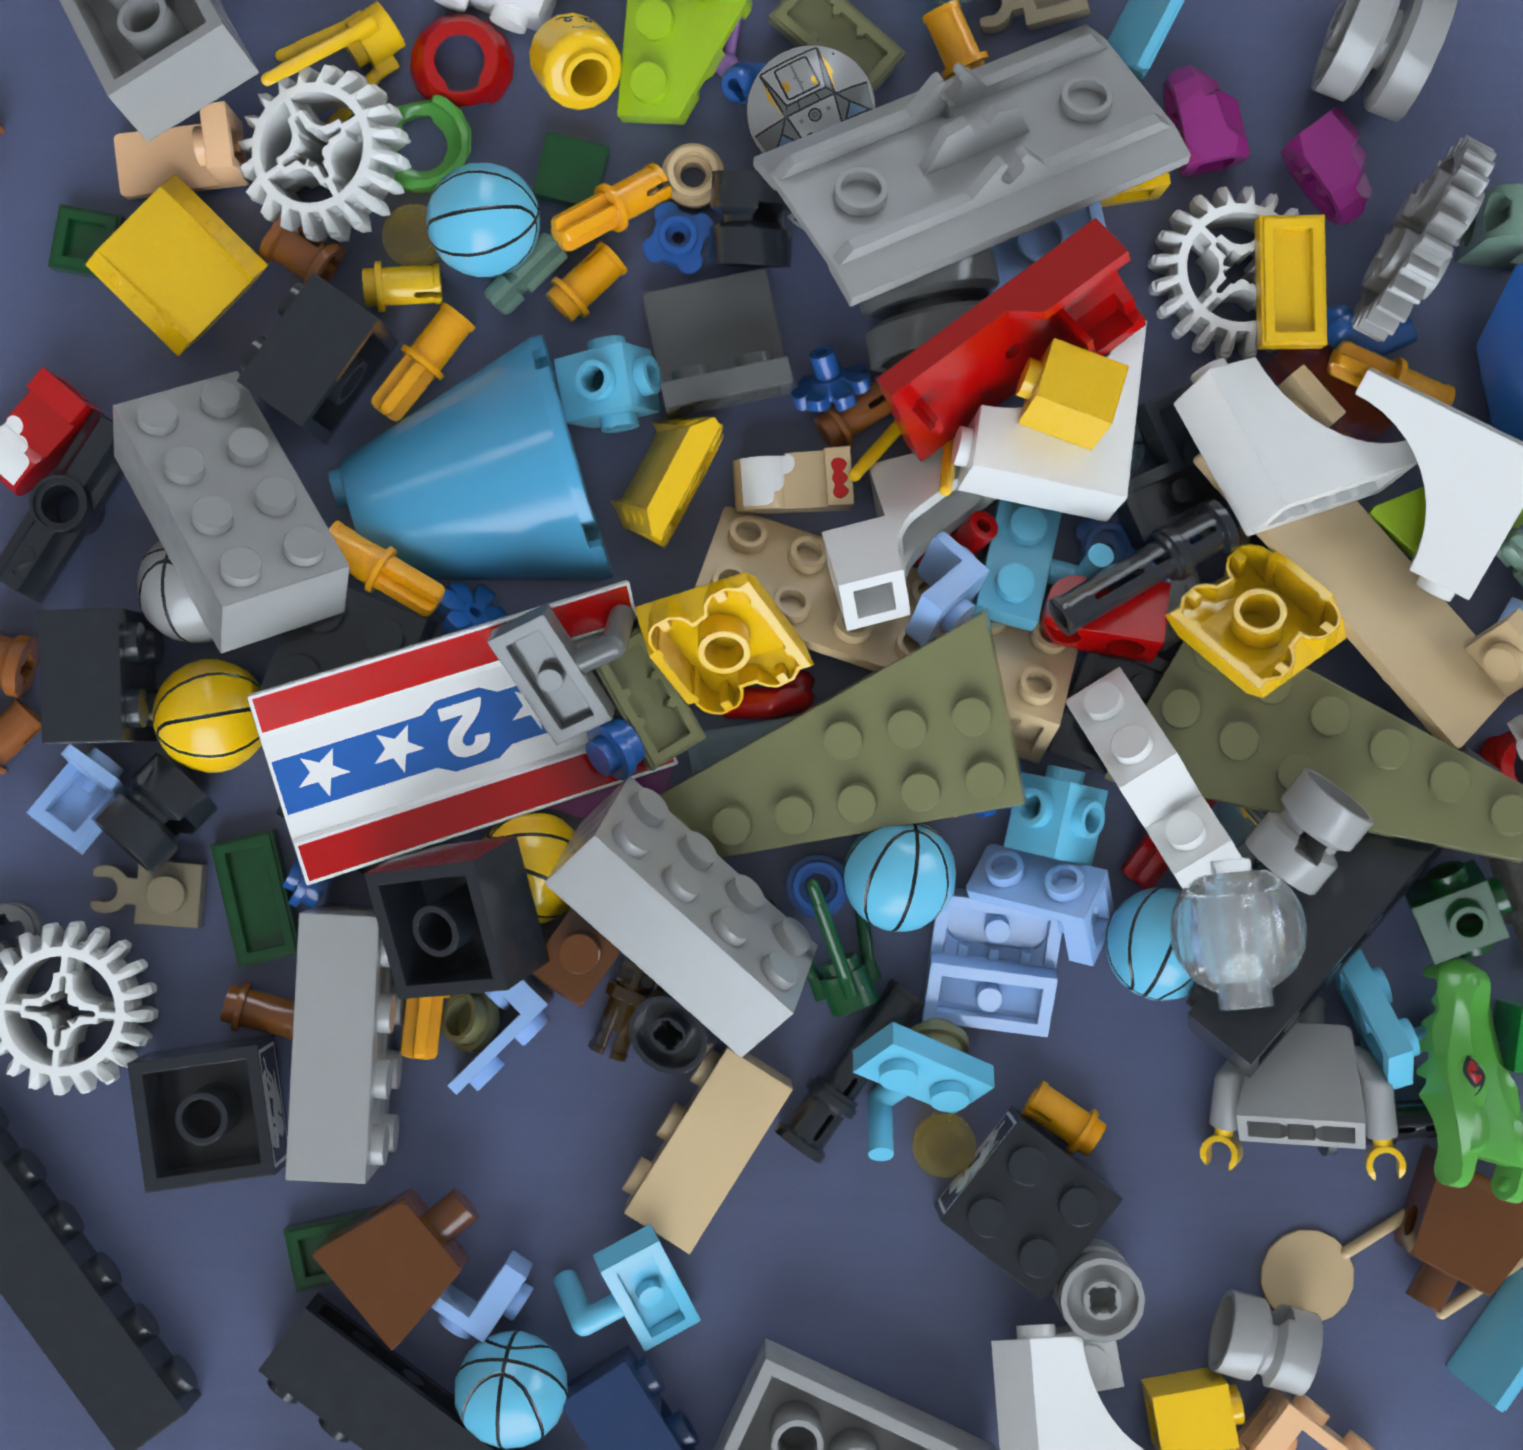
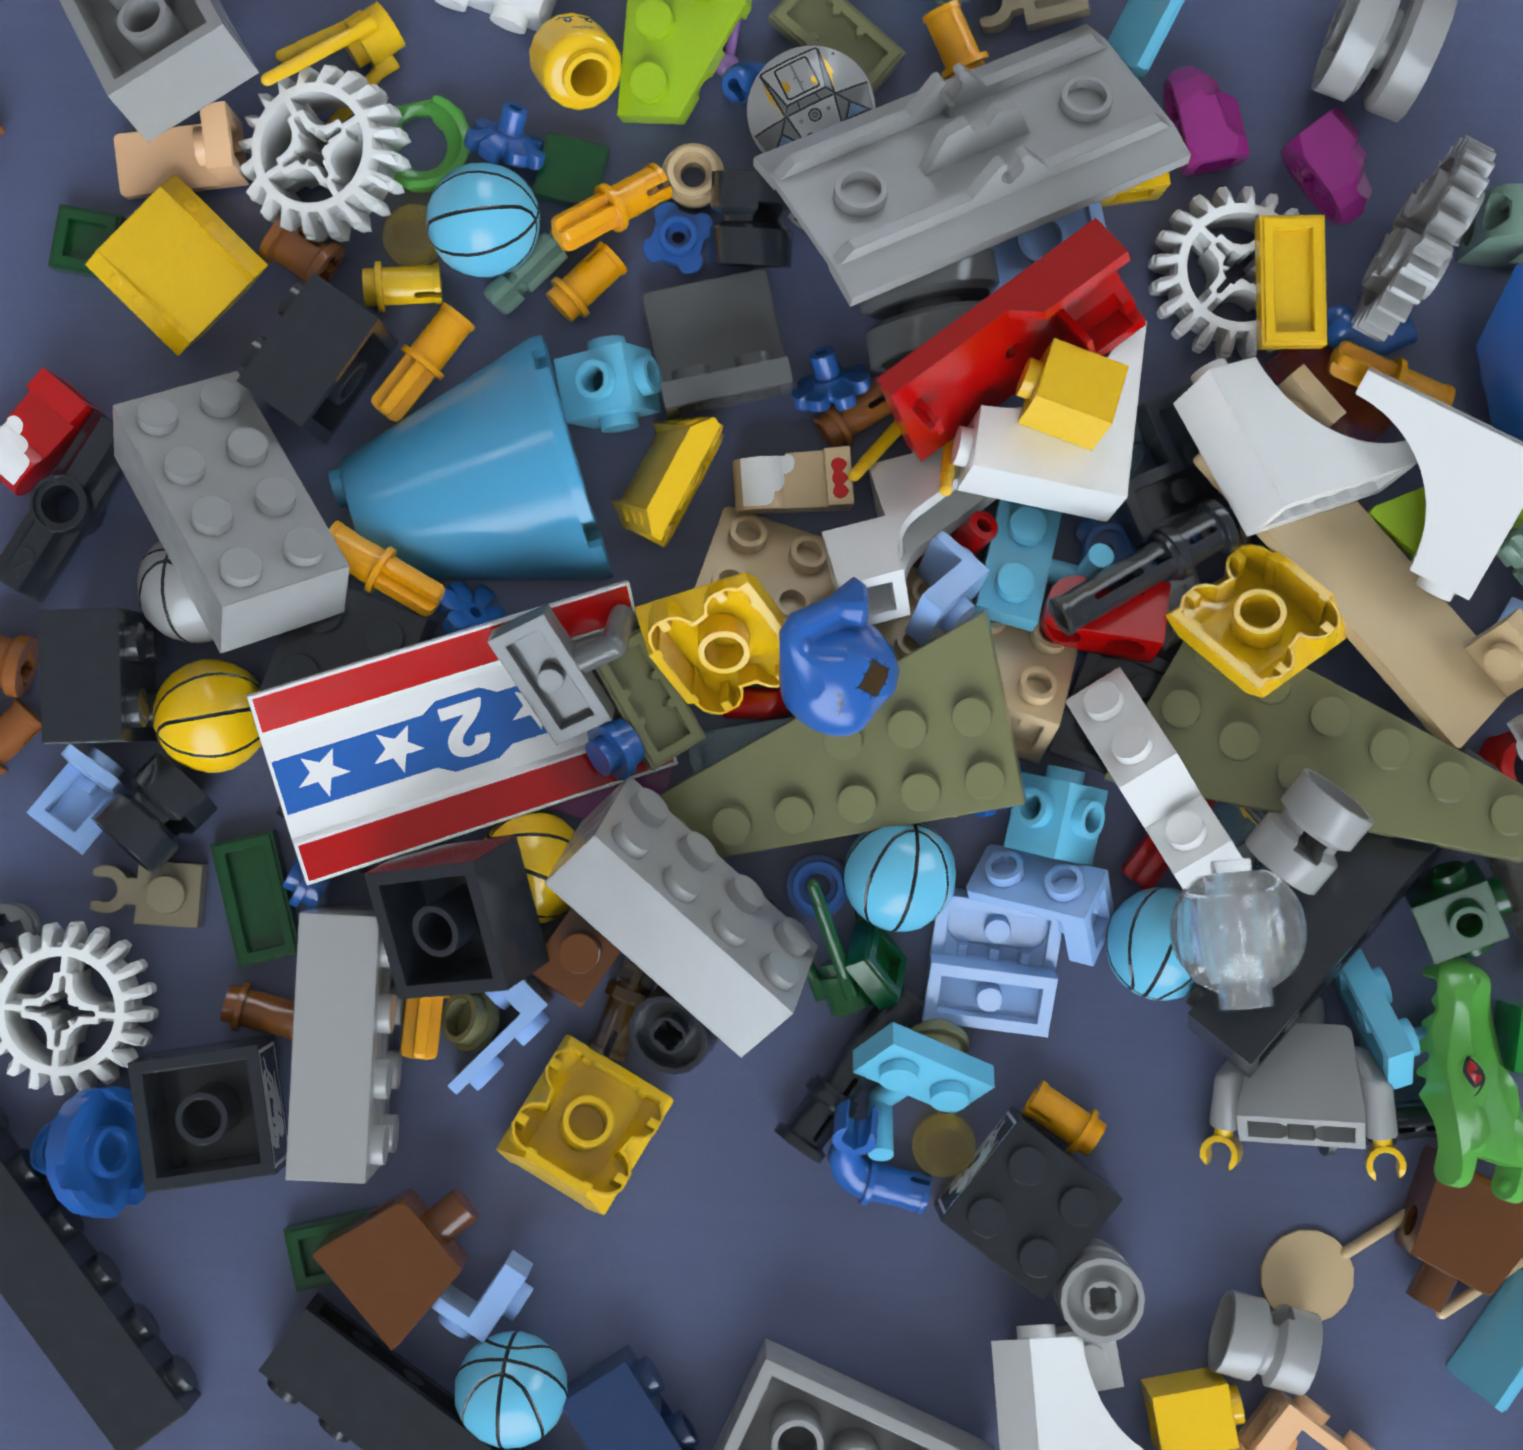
(92, 1153): none -> blue tile
(497, 63): red piece -> none
(506, 139): none -> blue plant
(584, 1125): none -> yellow slope
(641, 1289): medium azure plate -> none
(705, 1146): tan brick -> none
(835, 663): none -> blue piece
(869, 1178): none -> blue piece
(876, 964): none -> dark green tile

